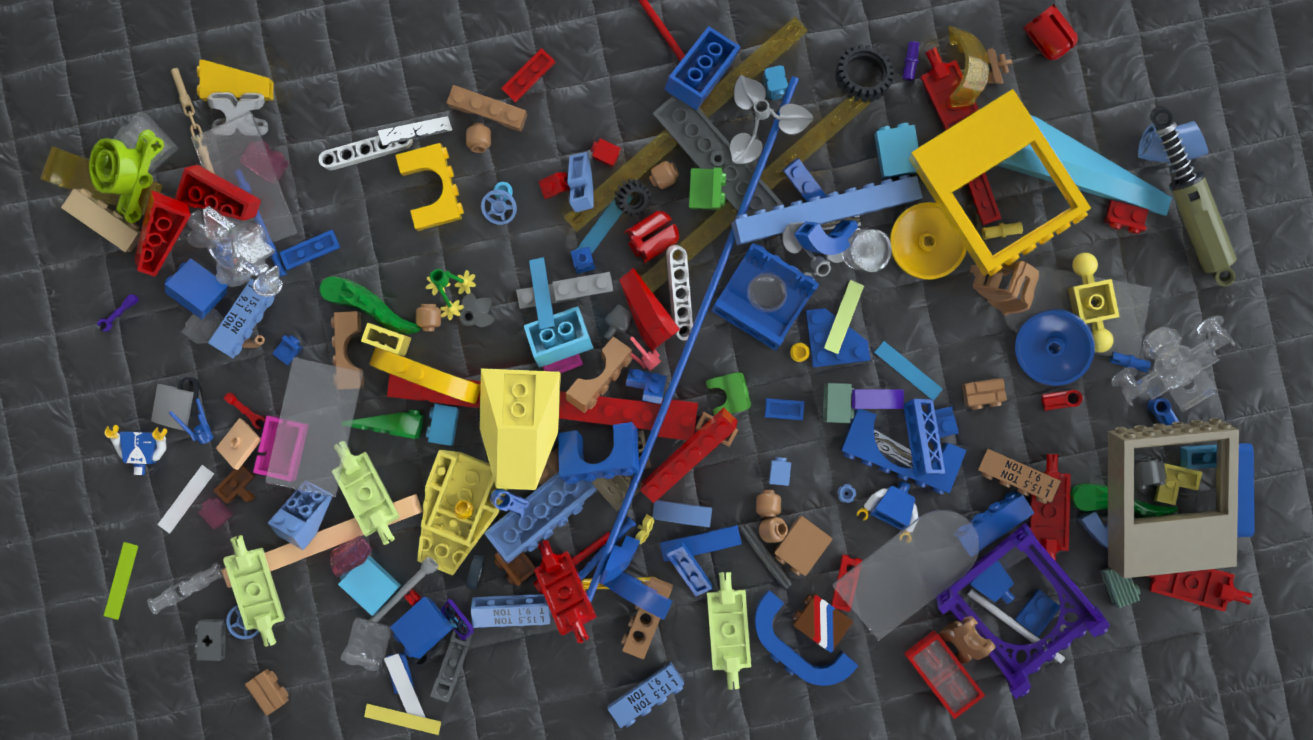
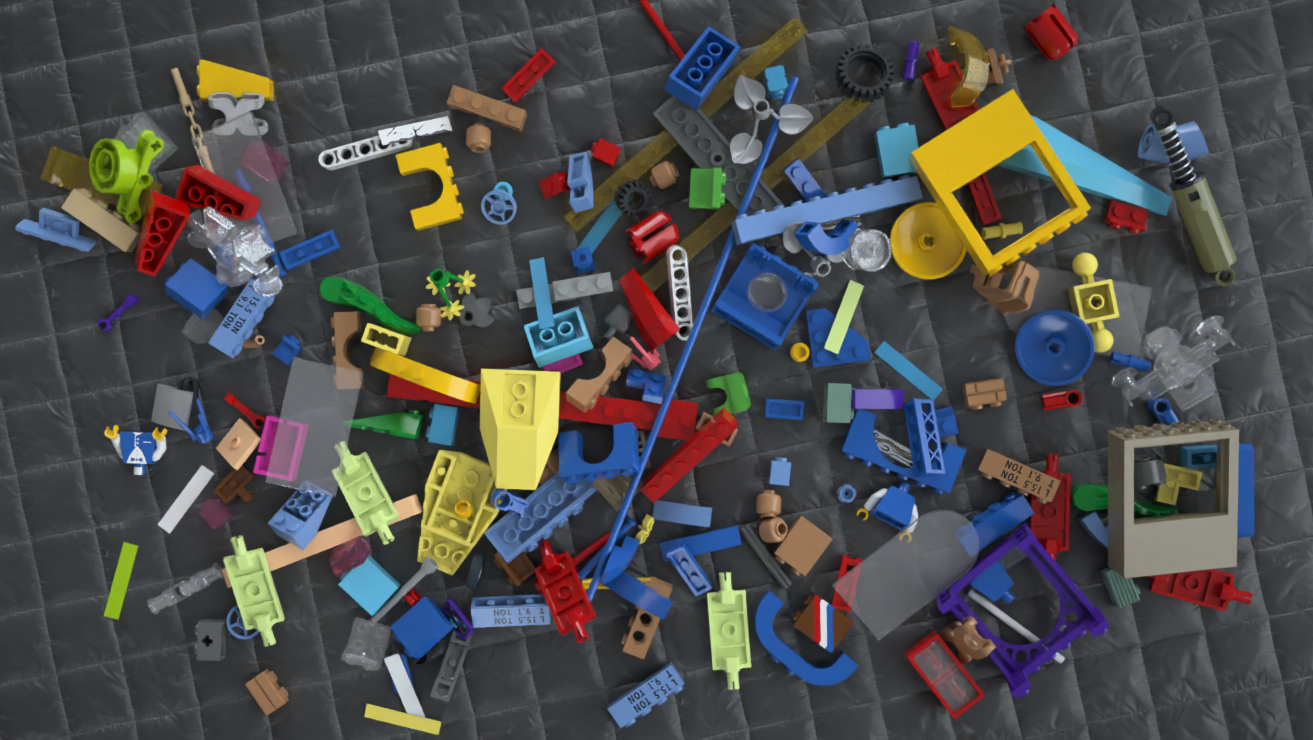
(57, 228): none -> medium blue bracket
(1037, 612): blue plate -> none

